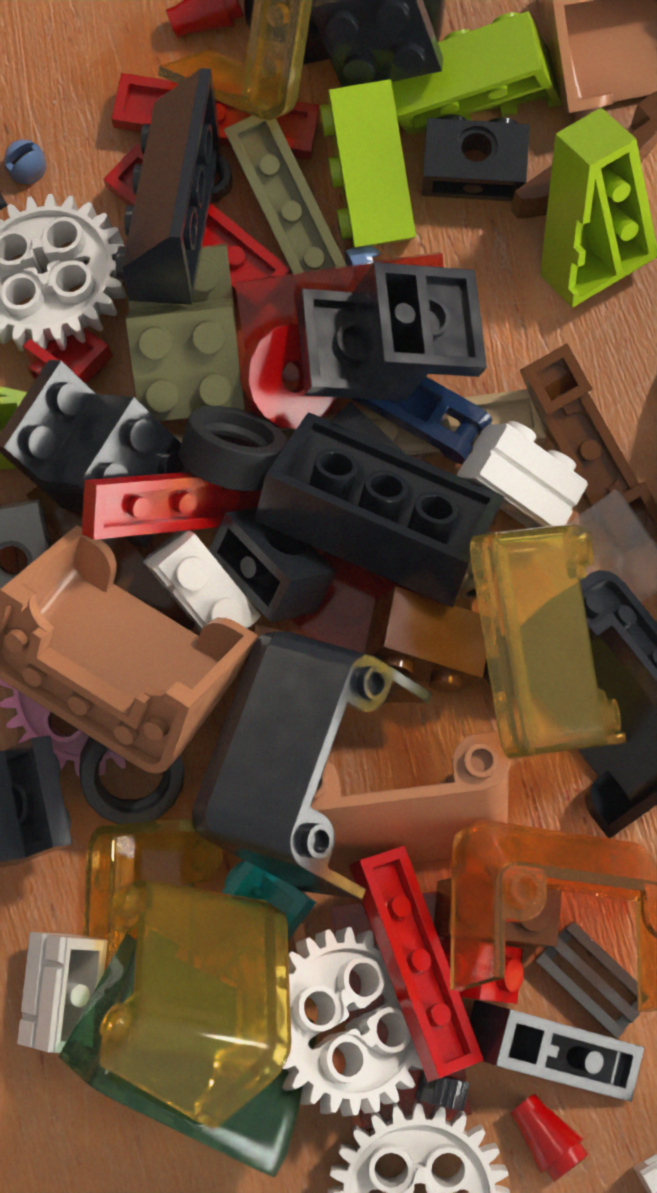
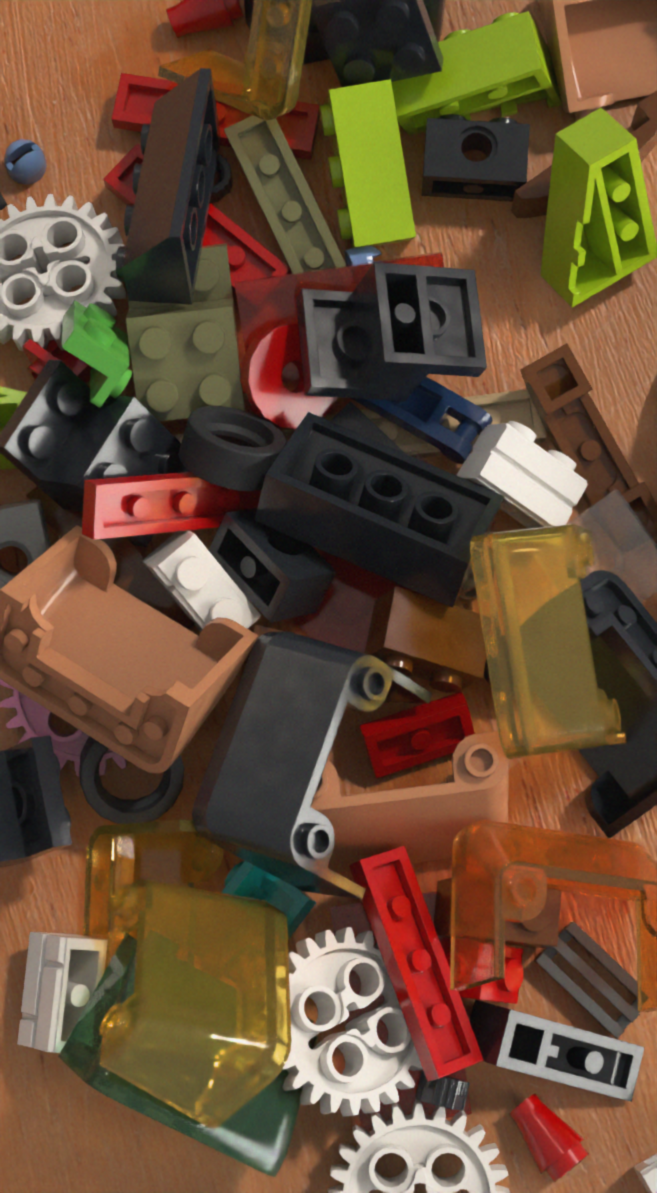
(95, 340): none -> bright green bracket
(417, 734): none -> red plate

